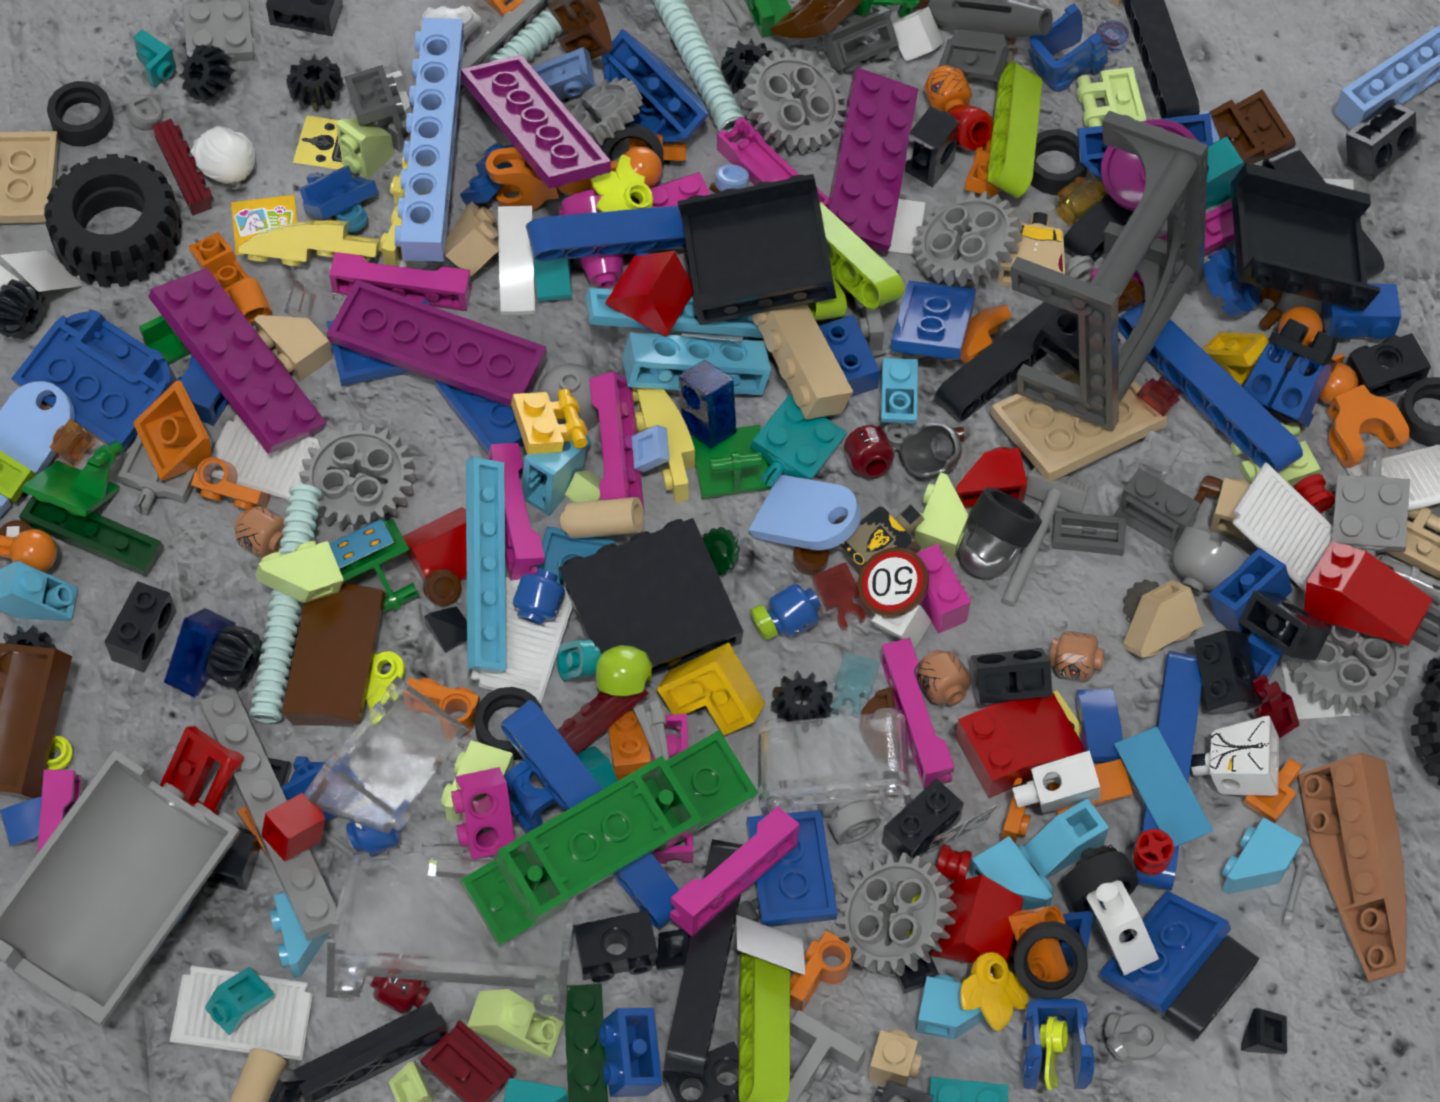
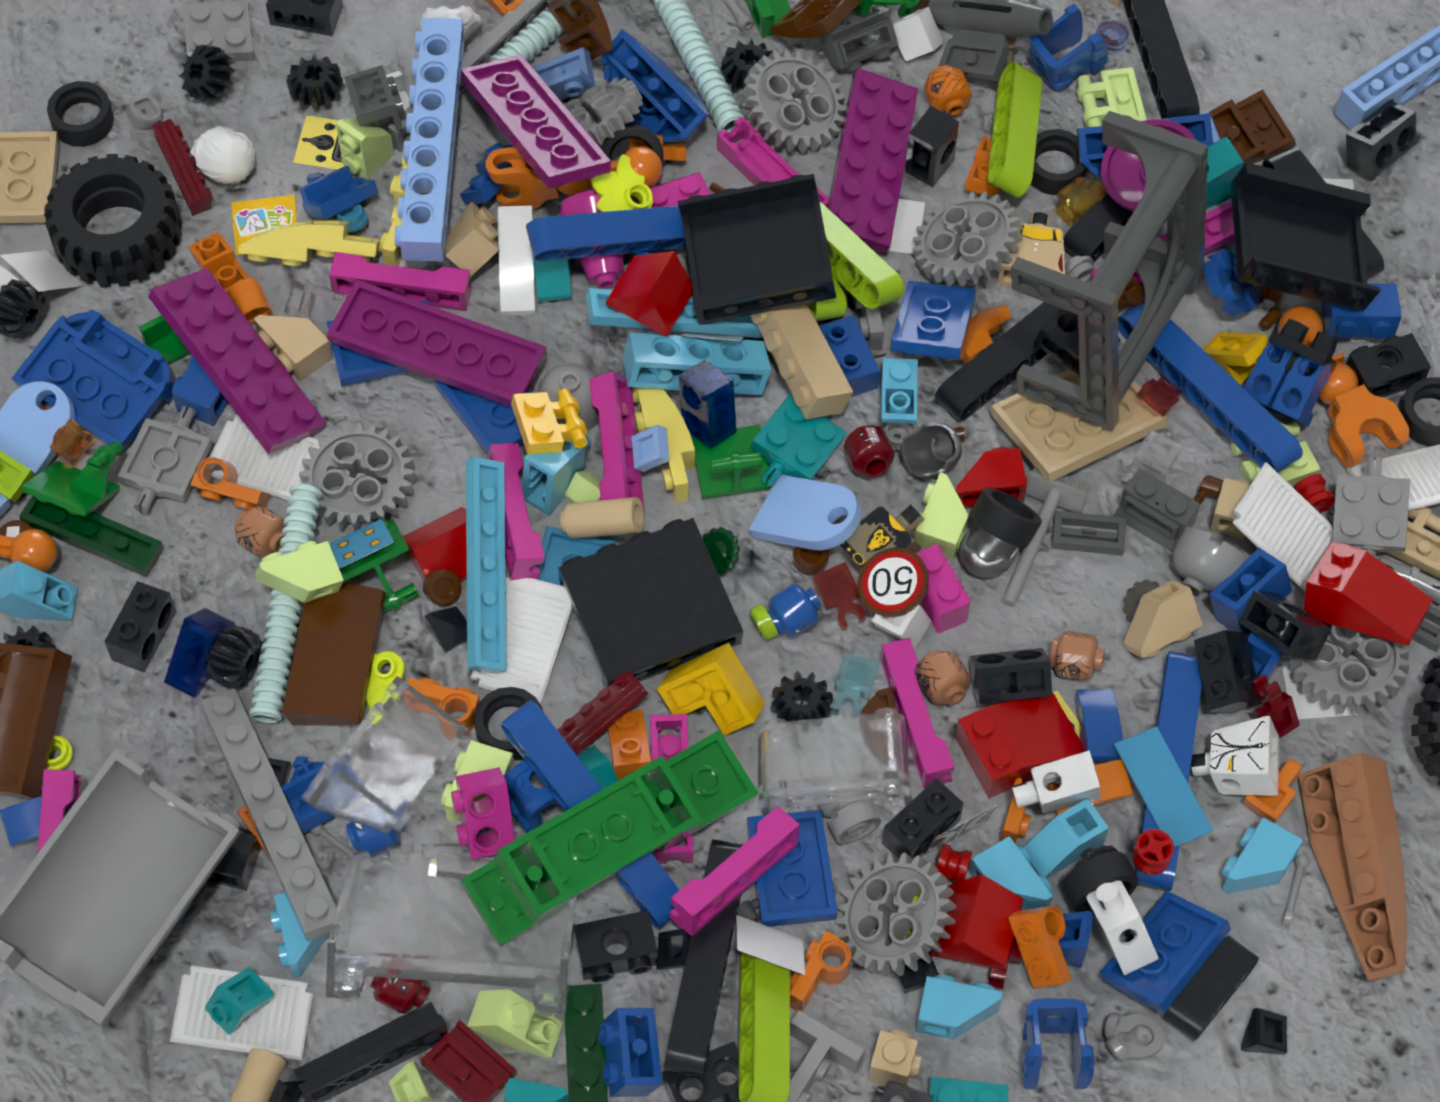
(155, 56): teal bracket -> none
(173, 433): orange slope -> none
(192, 764): red plate -> none
(293, 827): red brick -> none
(538, 597): blue head -> none
(577, 659): teal plate -> none
(623, 671): lime hair -> none
(653, 725): light grey piece -> none
(731, 177): light blue tile -> none
(974, 126): red head -> none
(993, 995): yellow plate -> none
(1045, 989): black tyre -> none
(1055, 1040): neon yellow plate -> none

